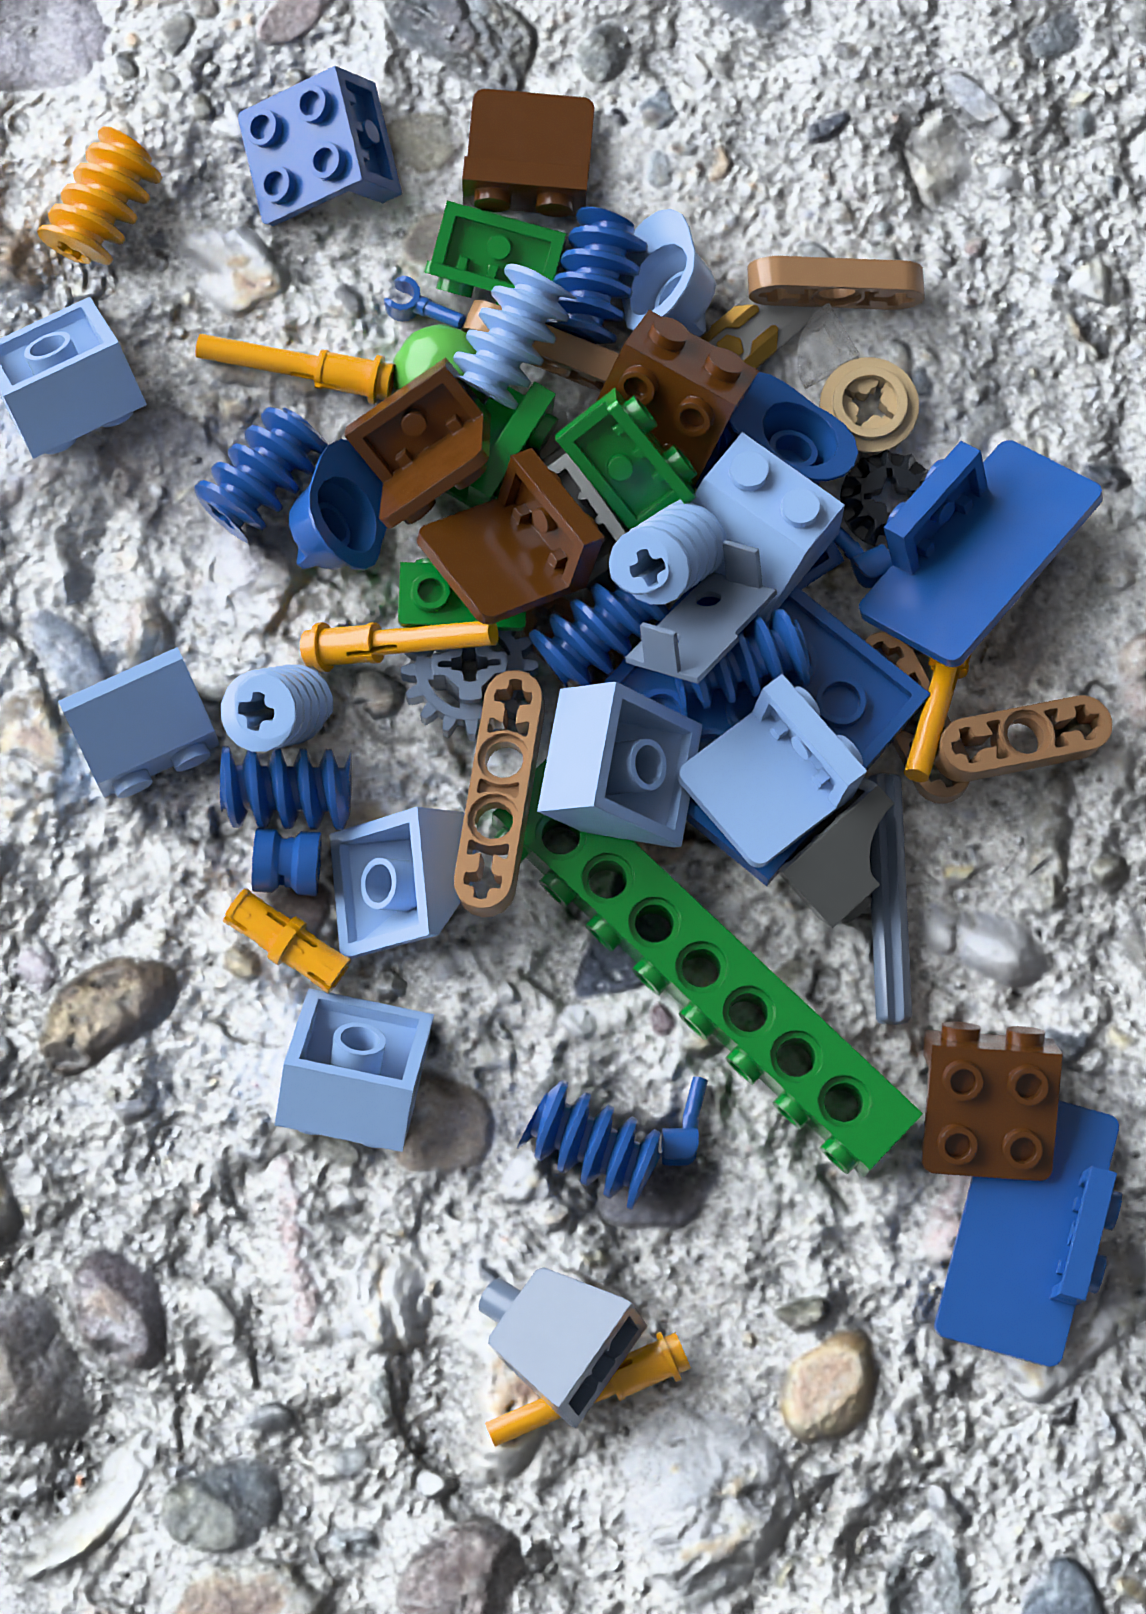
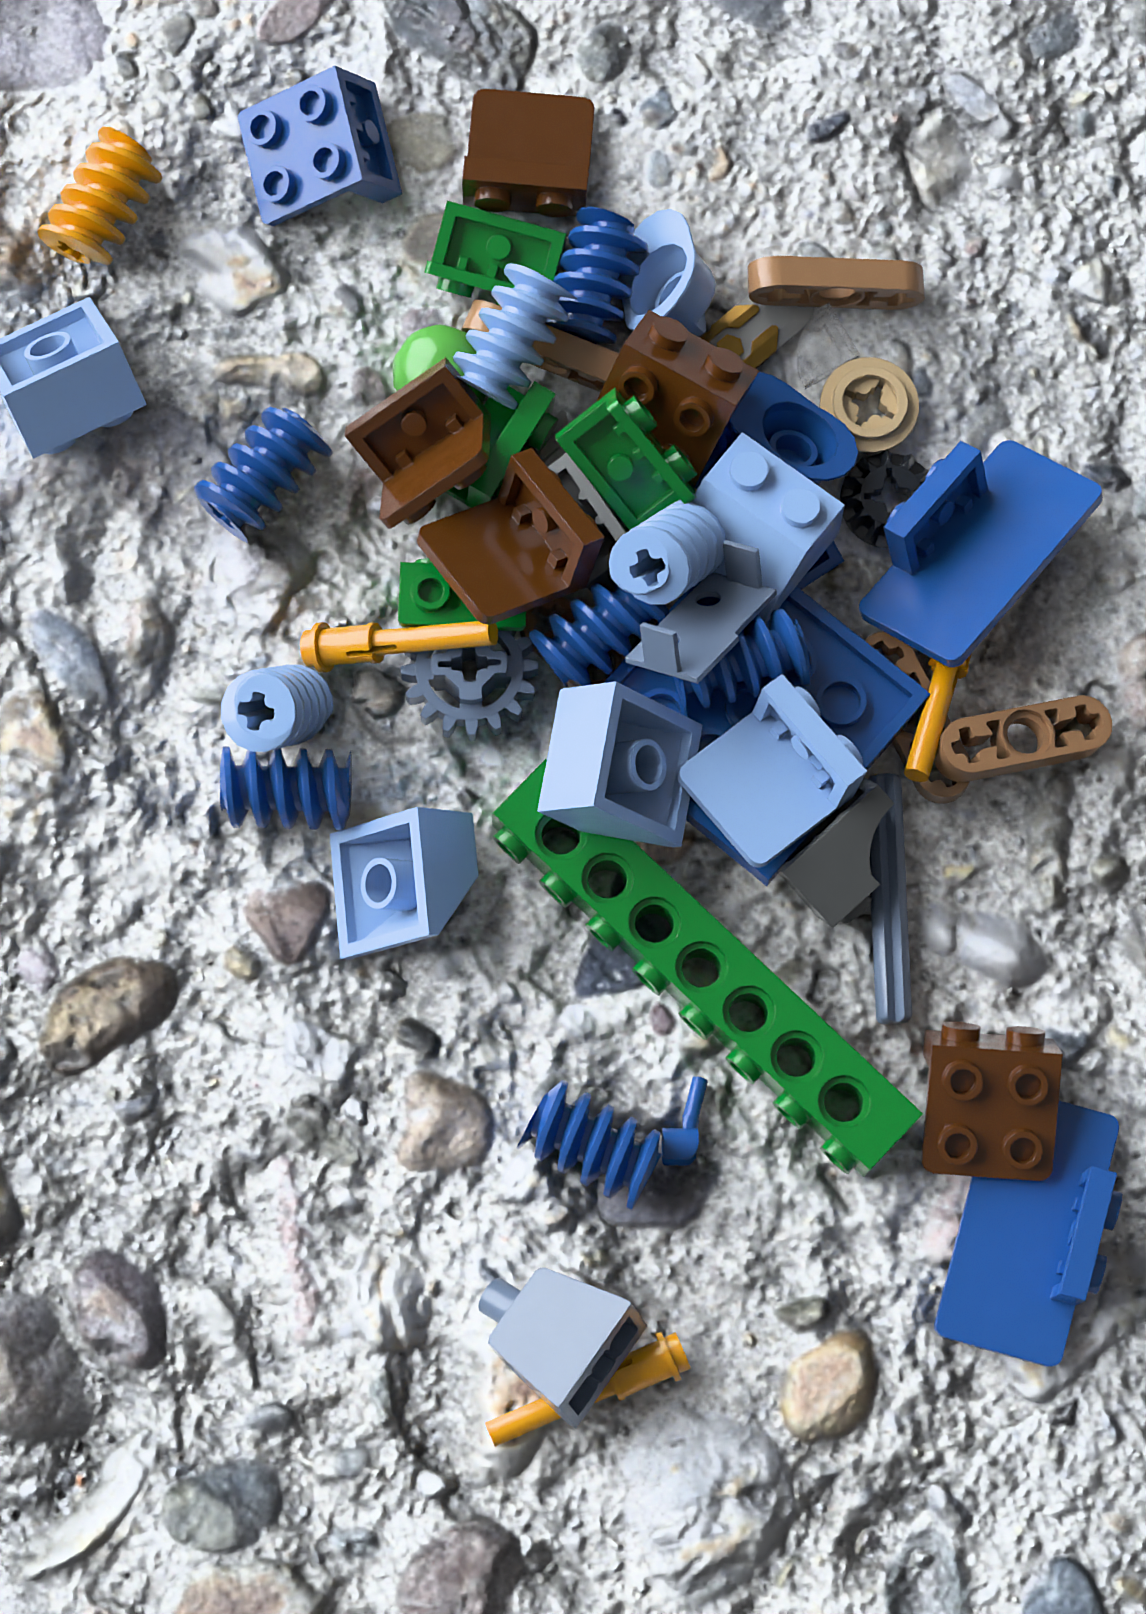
(140, 724): light blue slope -> none
(286, 862): blue wheel -> none
(286, 940): light orange pin -> none
(327, 370): light orange pin -> none
(339, 512): blue piece -> none
(353, 1070): light blue slope -> none
(420, 305): blue hand -> none
(494, 792): medium nougat beam -> none
(866, 565): blue hand -> none

